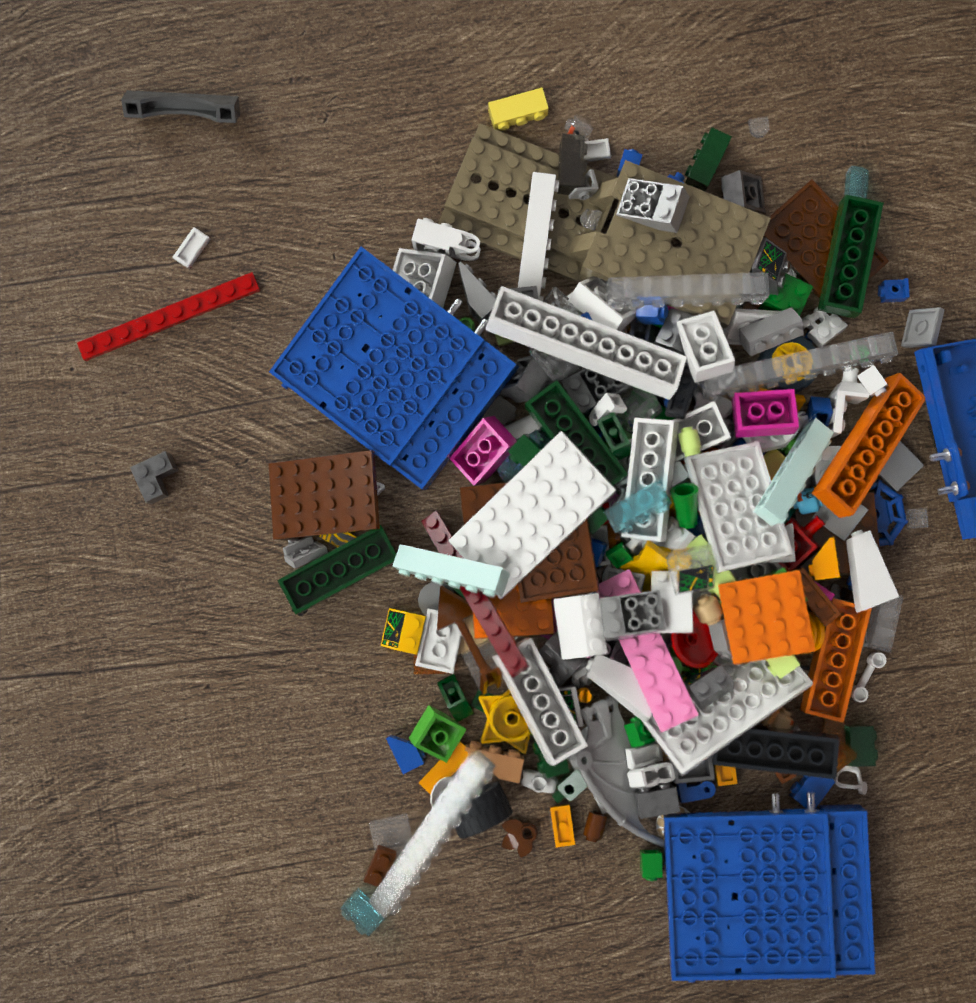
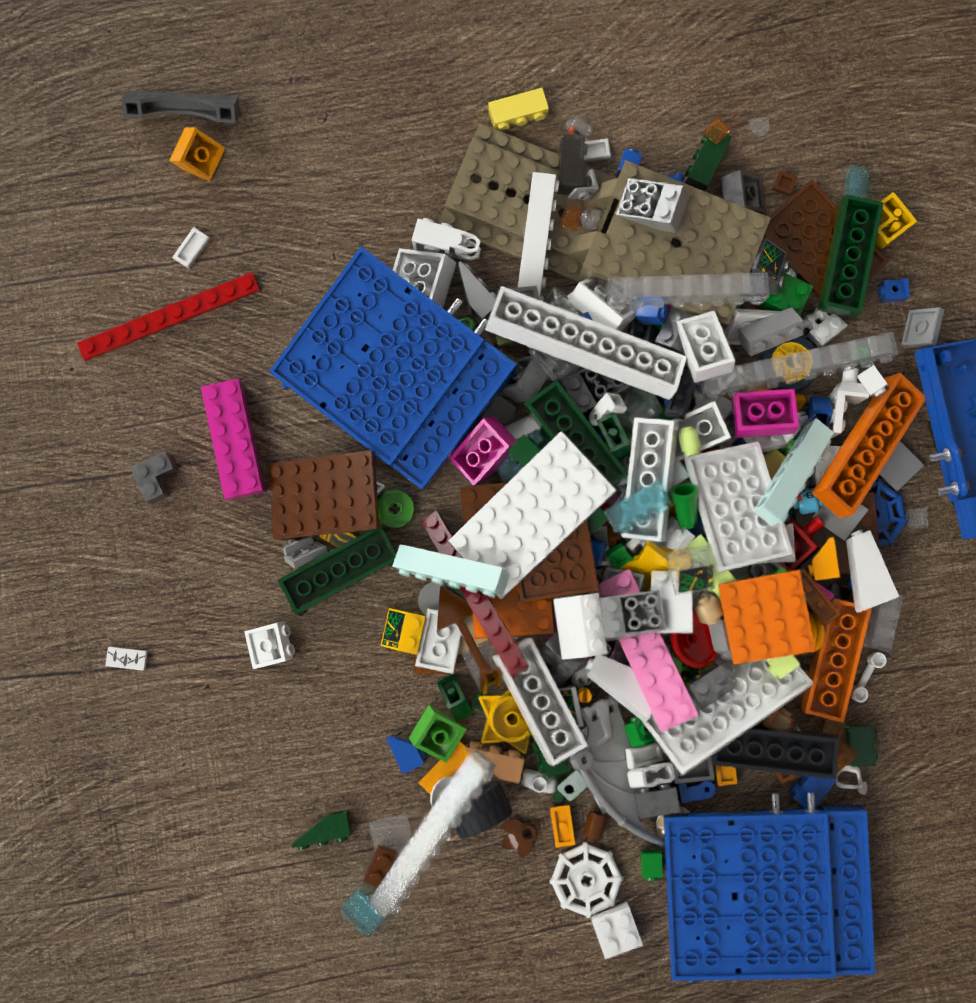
(126, 658): none -> white tile
(197, 153): none -> light orange slope
(233, 439): none -> dark pink brick
(269, 644): none -> white plate
(331, 827): none -> dark green slope
(403, 501): none -> bright green plate
(571, 217): none -> clear orange plate
(597, 883): none -> white plate
(616, 930): none -> white brick
(717, 131): none -> clear orange tile
(784, 183): none -> reddish brown plate
(894, 219): none -> yellow brick

